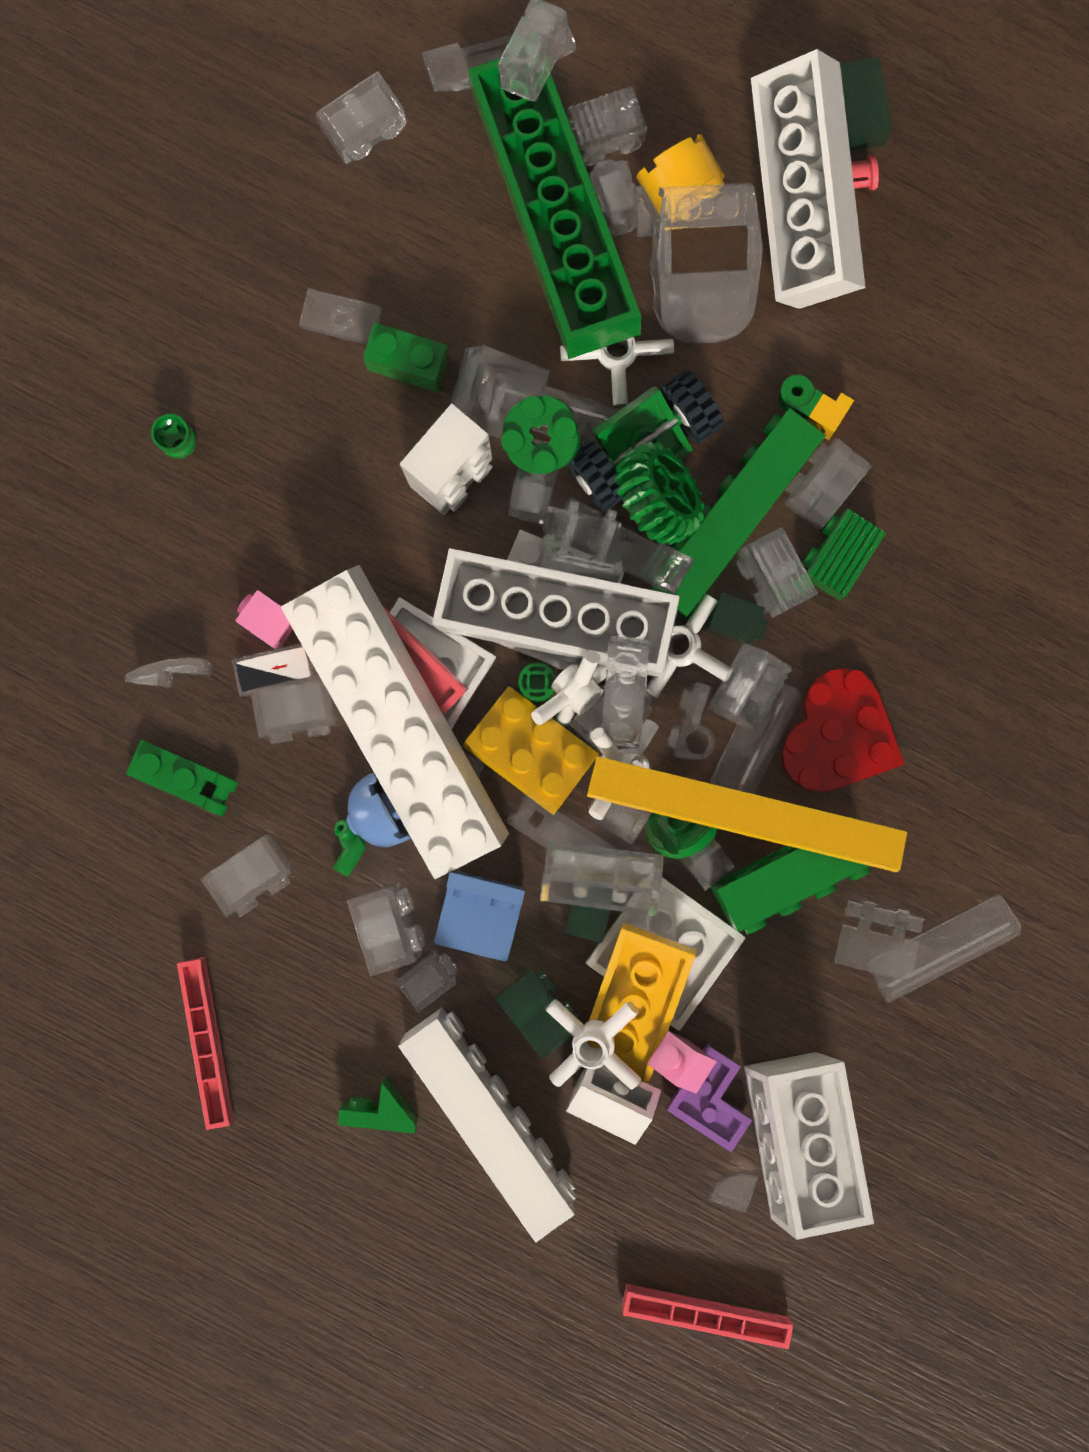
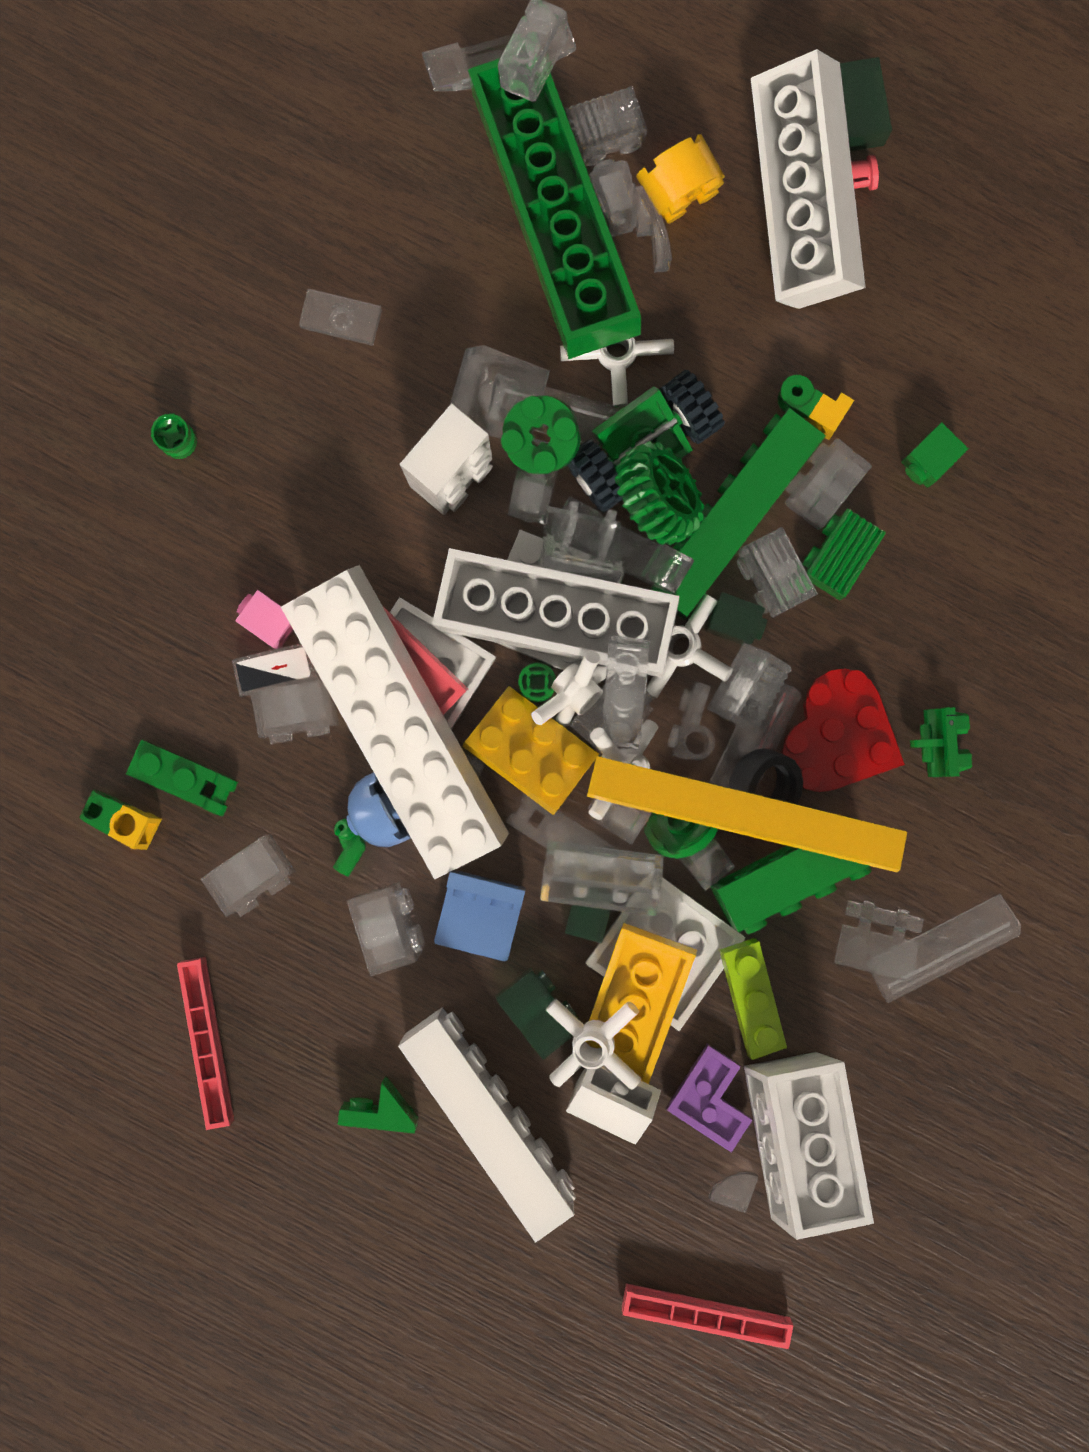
(120, 820): none -> leg
(162, 672): clear slope -> none
(362, 118): clear brick -> none
(406, 357): green brick -> none
(428, 980): clear brick -> none
(682, 1062): bright pink brick -> none
(709, 303): clear slope -> none
(753, 998): none -> lime plate
(755, 763): none -> black tyre
(933, 456): none -> green brick
(940, 742): none -> green hips

